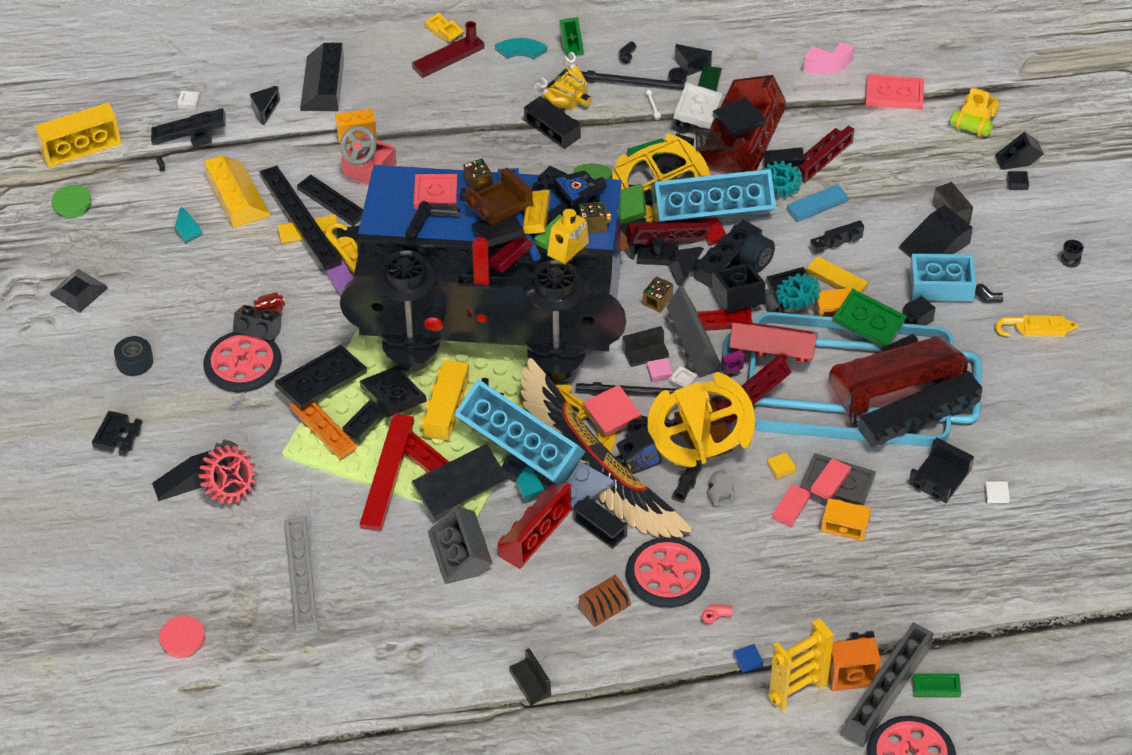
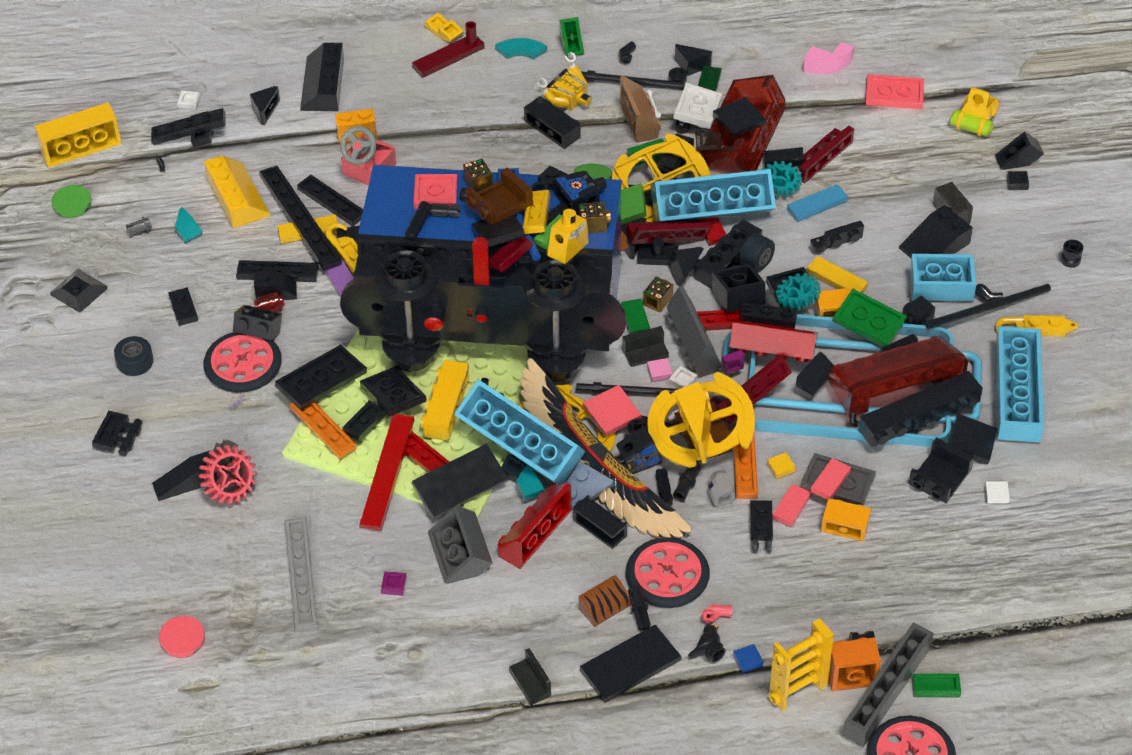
(139, 226): none -> dark grey pin
(183, 306): none -> black plate
(273, 281): none -> black slope
(294, 270): none -> black tile
(393, 583): none -> magenta tile
(630, 663): none -> black tile
(635, 316): none -> green tile
(638, 111): none -> medium nougat slope
(639, 608): none -> black axle
(664, 485): none -> black axle
(709, 645): none -> black animal
(745, 471): none -> orange tile
(761, 524): none -> black hinge
(769, 315): none -> black hinge
(814, 374): none -> black slope
(973, 437): none -> black tile
(987, 306): none -> black piece
(1019, 384): none -> medium azure brick

